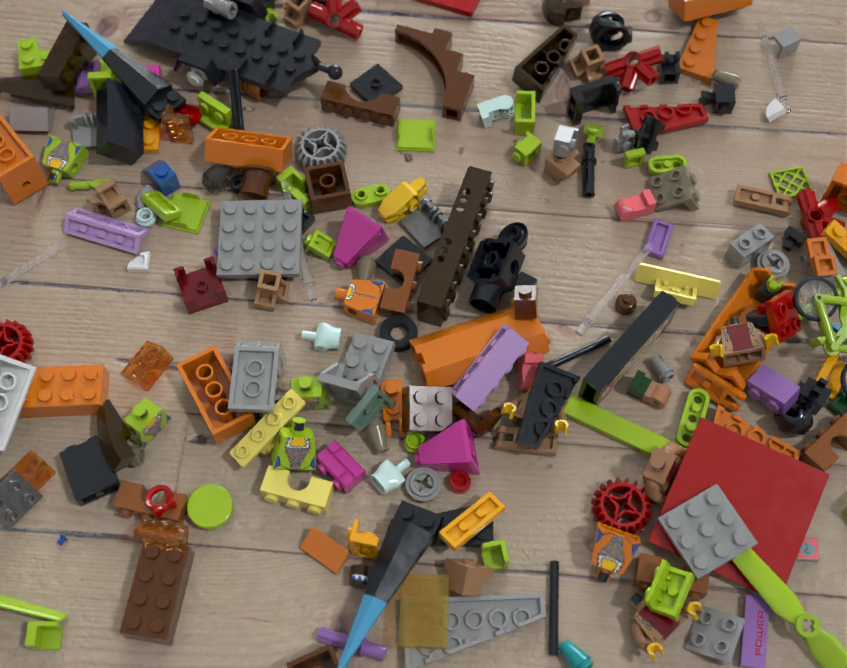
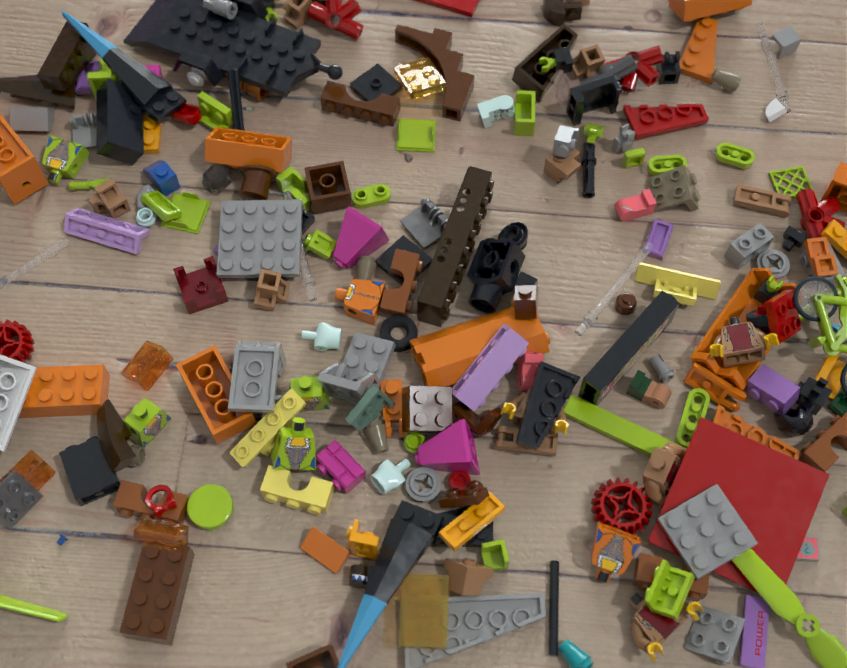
(31, 56): lime brick -> none
(44, 635): lime panel -> none
(140, 263): white tile -> none
(177, 126): clear orange bracket -> none
(235, 180): black axle -> none
(317, 143): light grey gear -> none
(340, 639): medium lavender axle -> none
(402, 200): yellow hinge -> none
(420, 78): none -> clear yellow plate
(471, 495): none -> reddish brown plate
(526, 149): lime brick -> none
(560, 60): none -> black piece
(580, 351): black bar -> none
(606, 25): black helmet -> none
(618, 69): none -> dark grey piece
(647, 134): black hips -> none
(721, 98): black brick -> none
(734, 155): none -> lime plate

